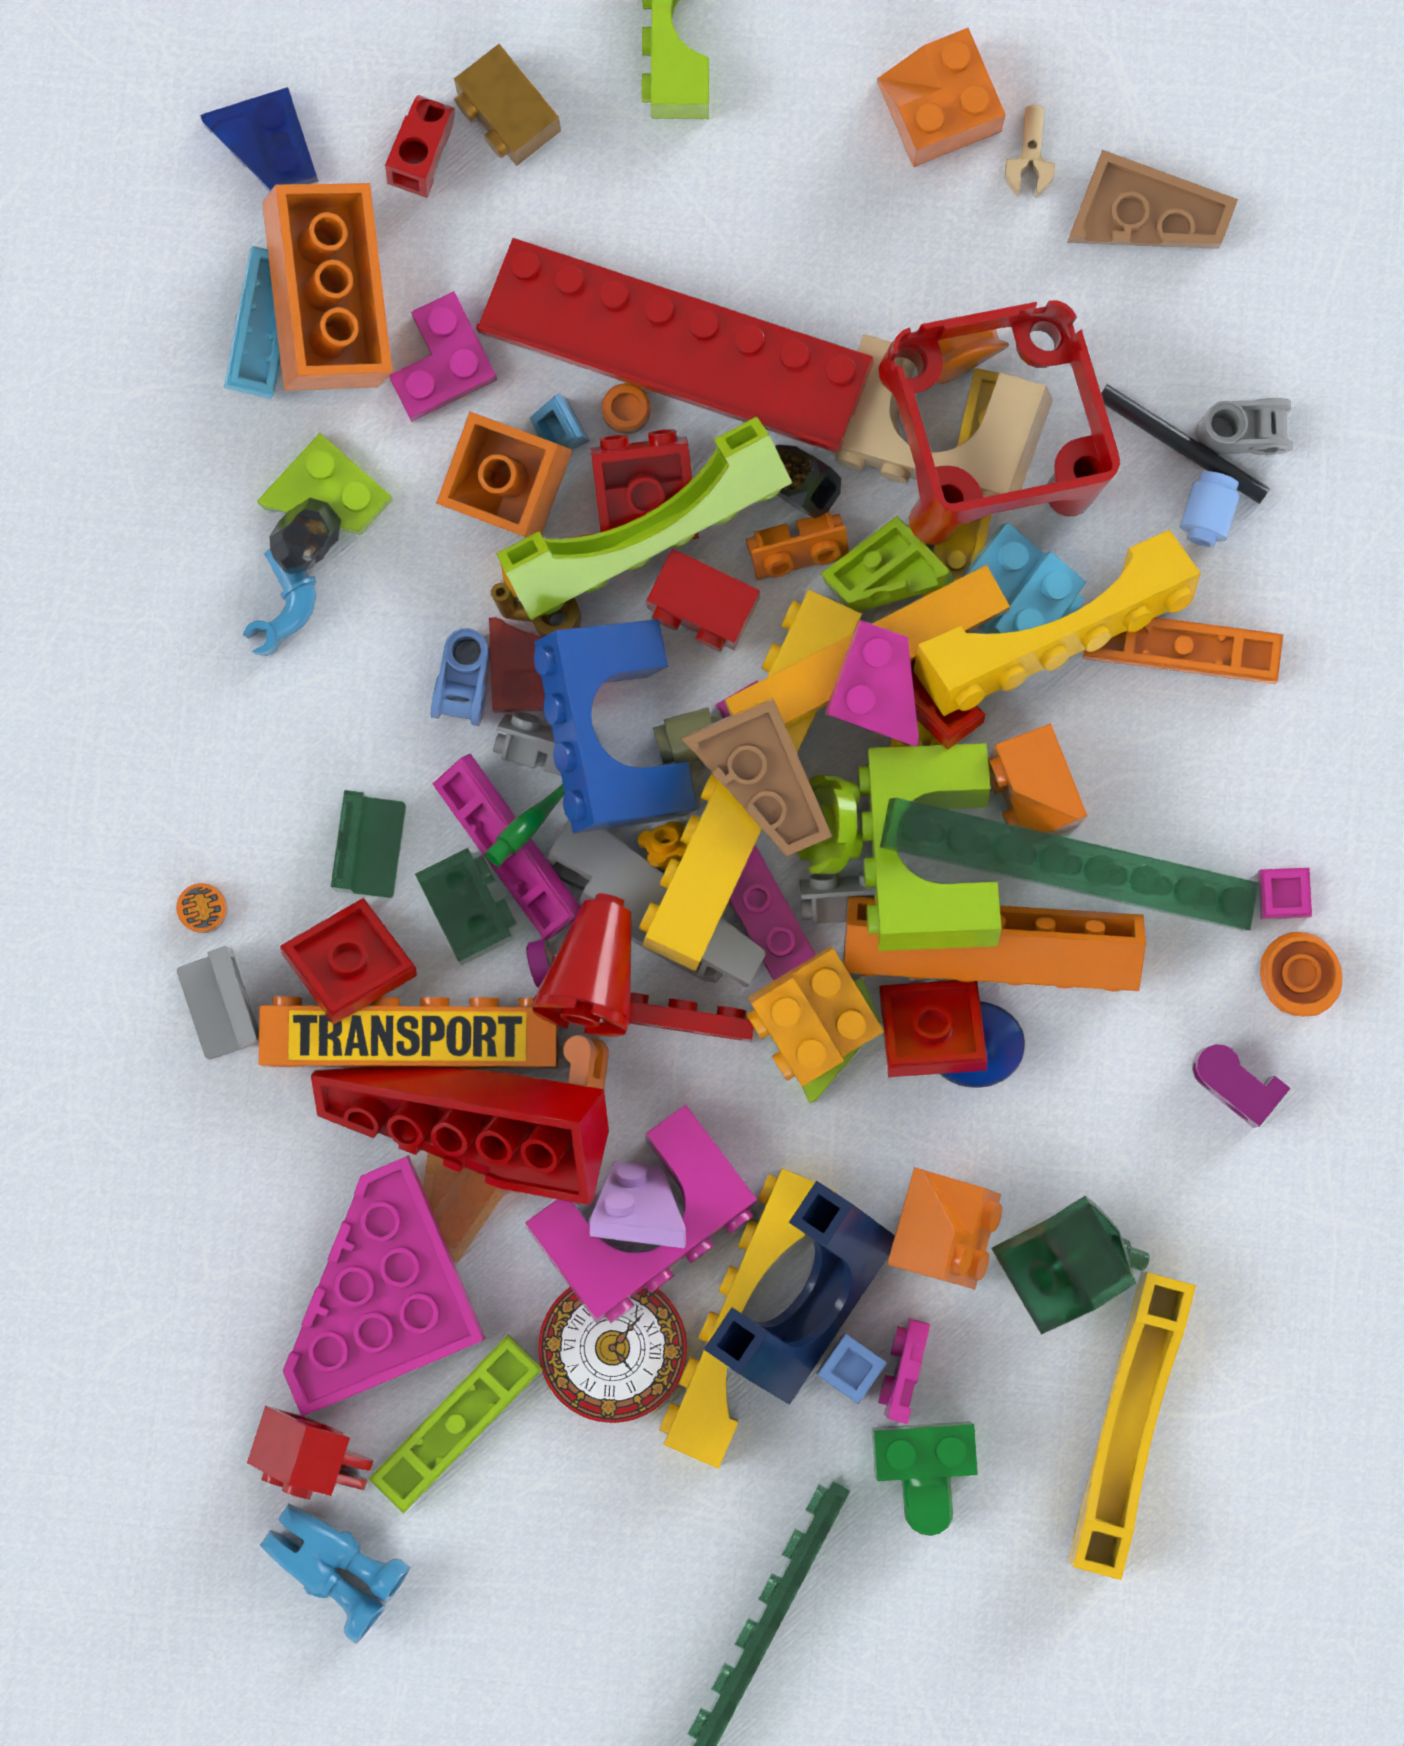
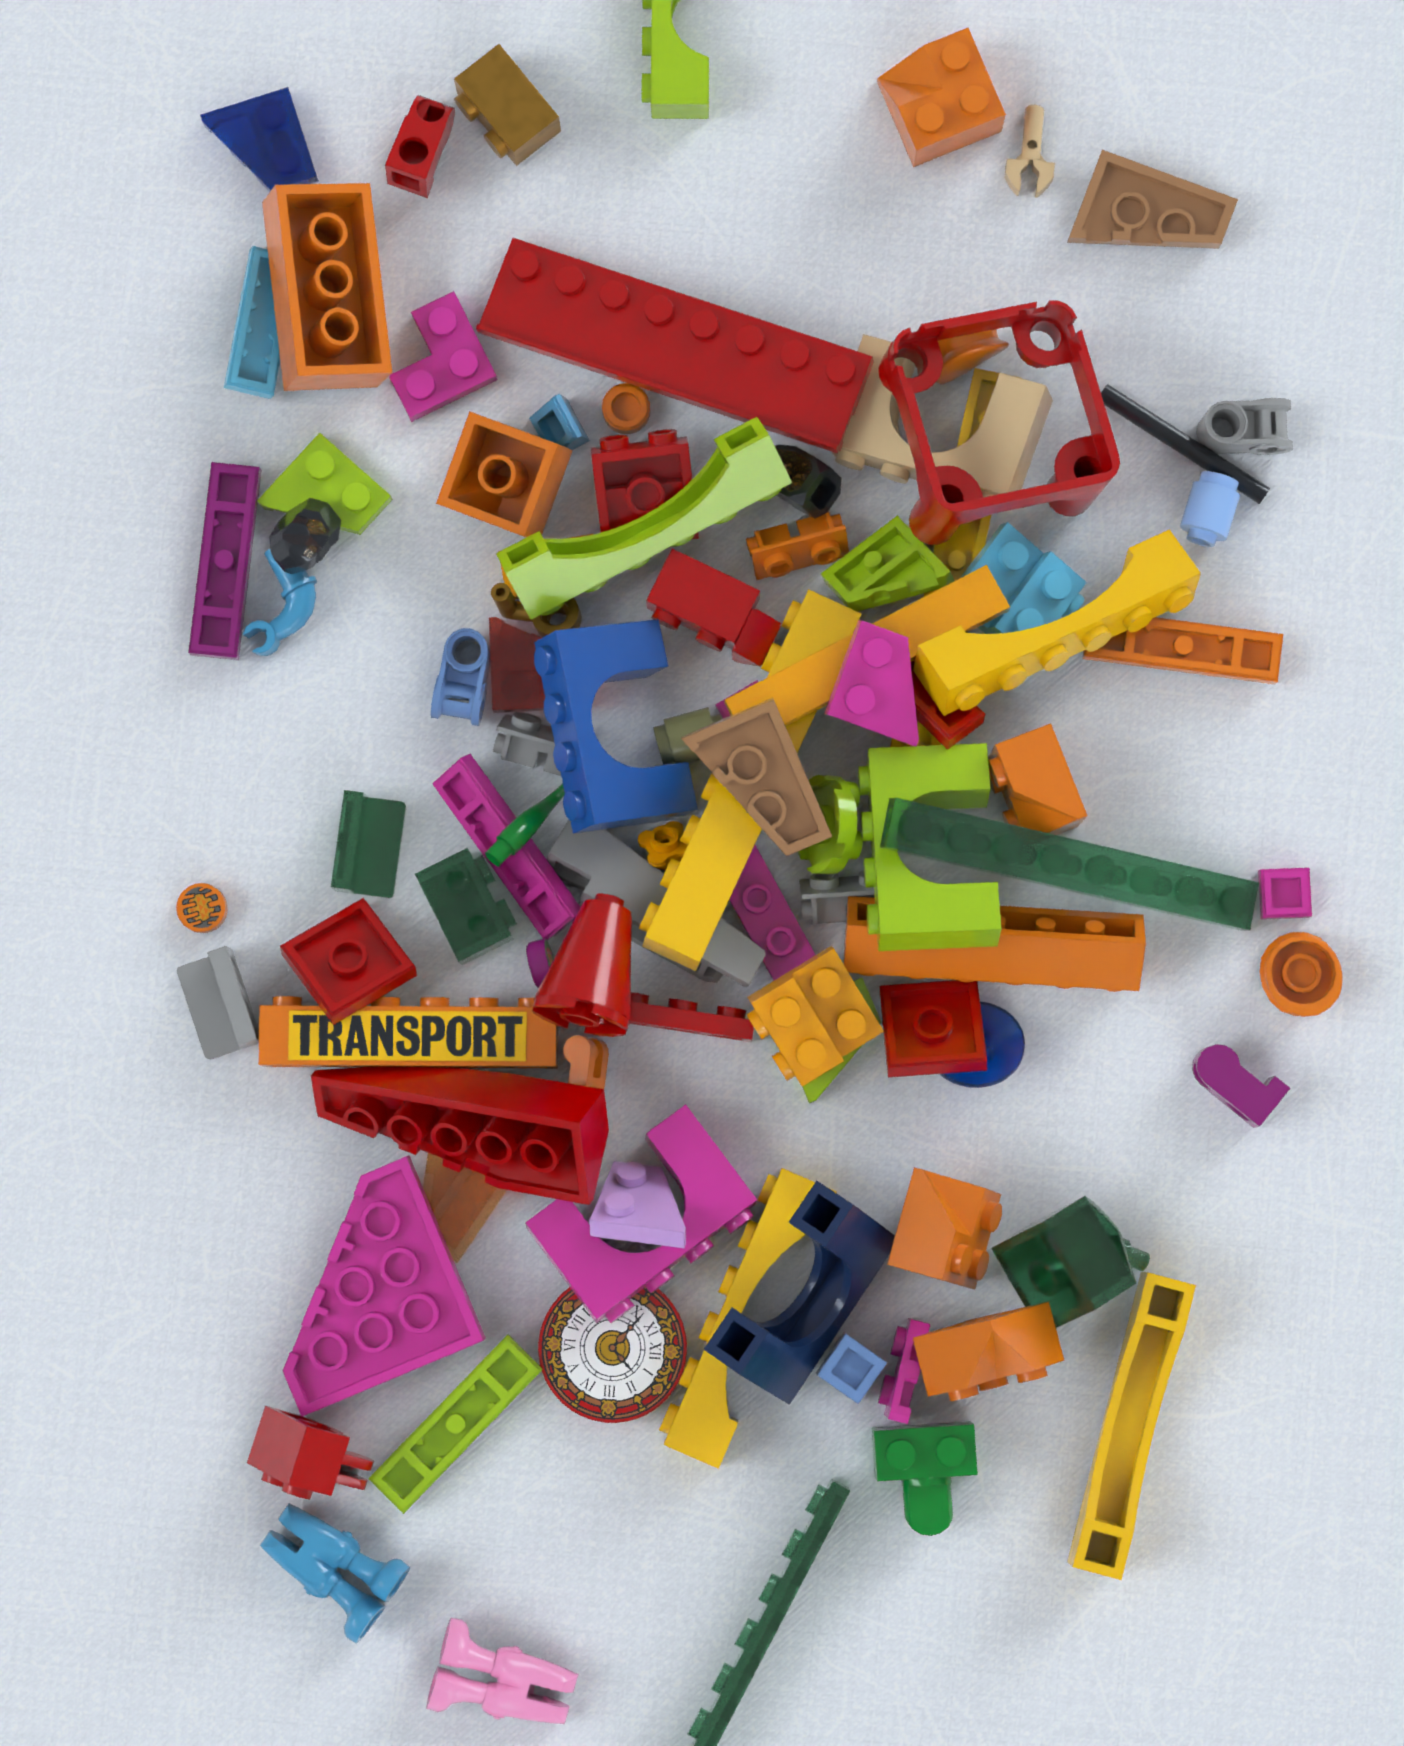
(225, 561): none -> magenta plate
(515, 1684): none -> bright pink piece
(755, 638): none -> red slope
(988, 1351): none -> orange slope

